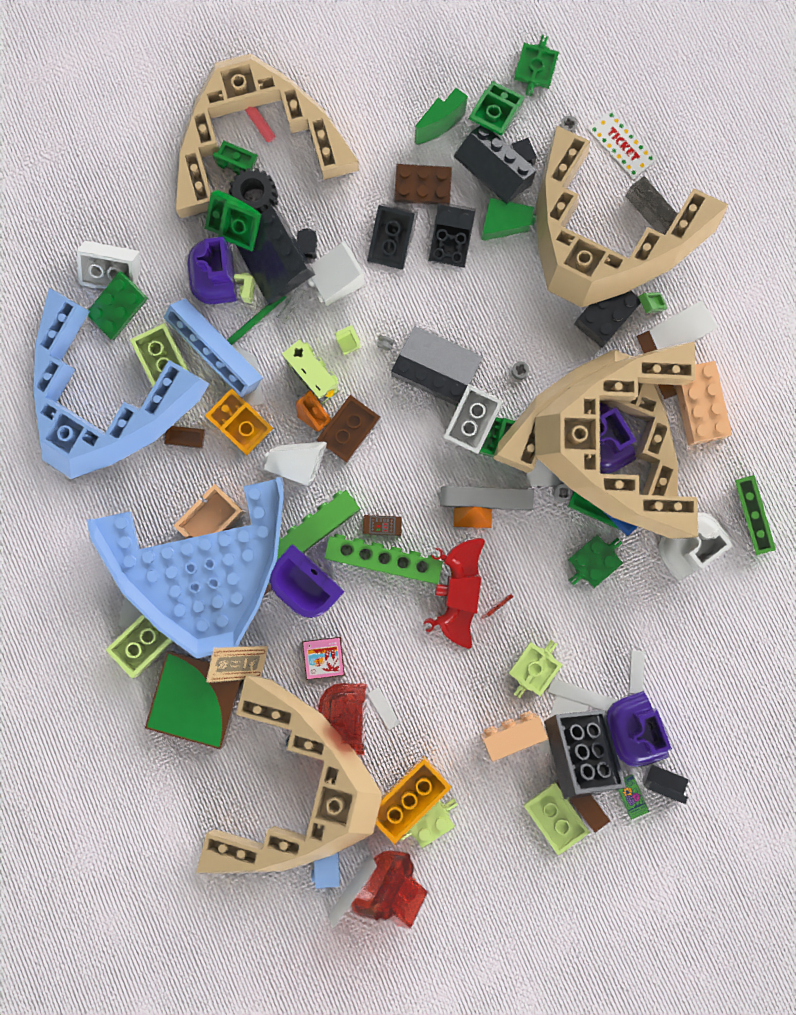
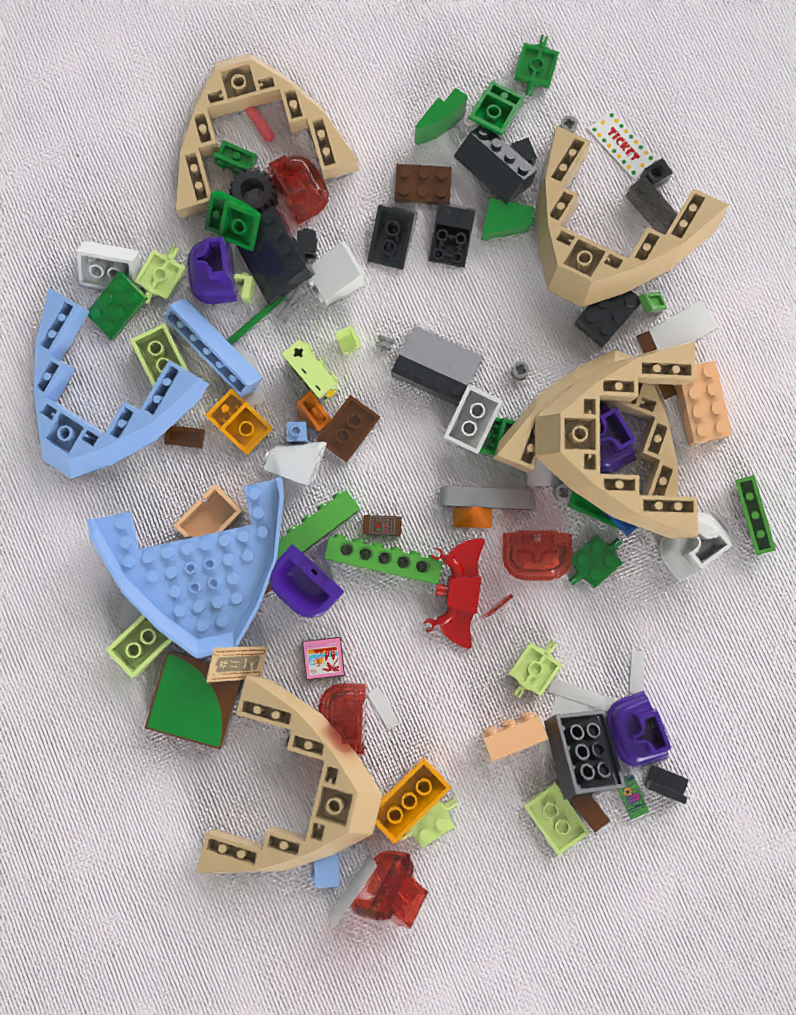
(160, 274): none -> yellowish green plate
(297, 432): none -> light blue brick
(299, 186): none -> clear red piece
(537, 559): none -> clear red piece
(659, 168): none -> black brick

